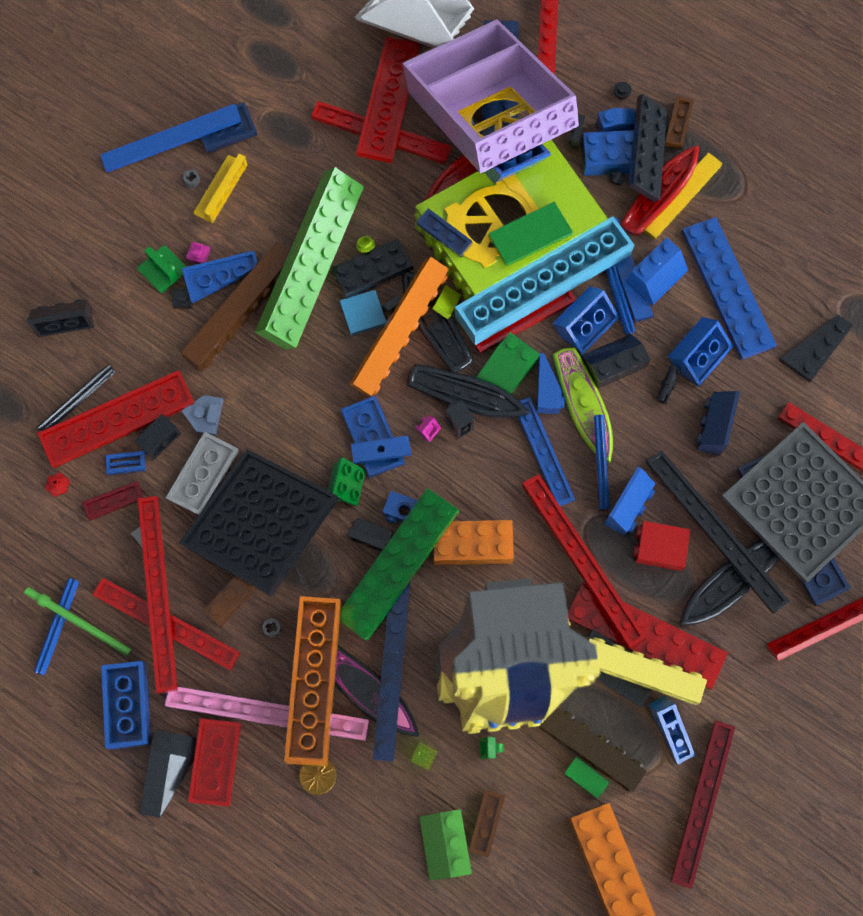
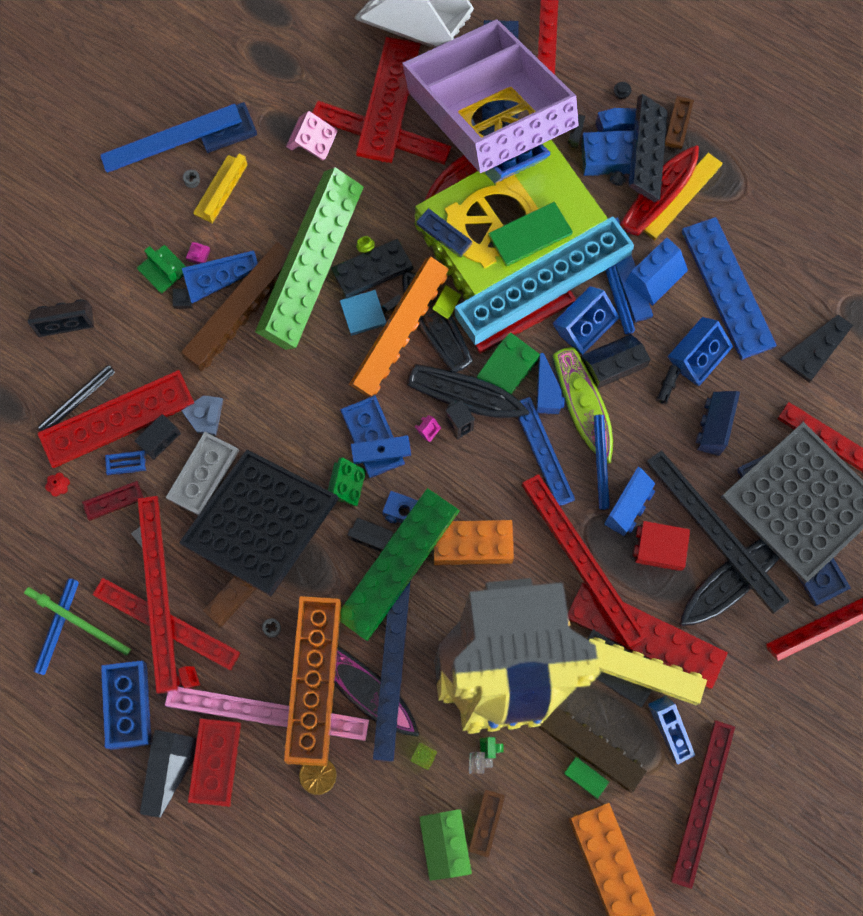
(188, 677): none -> red tile
(312, 135): none -> bright pink bracket
(478, 763): none -> clear tile

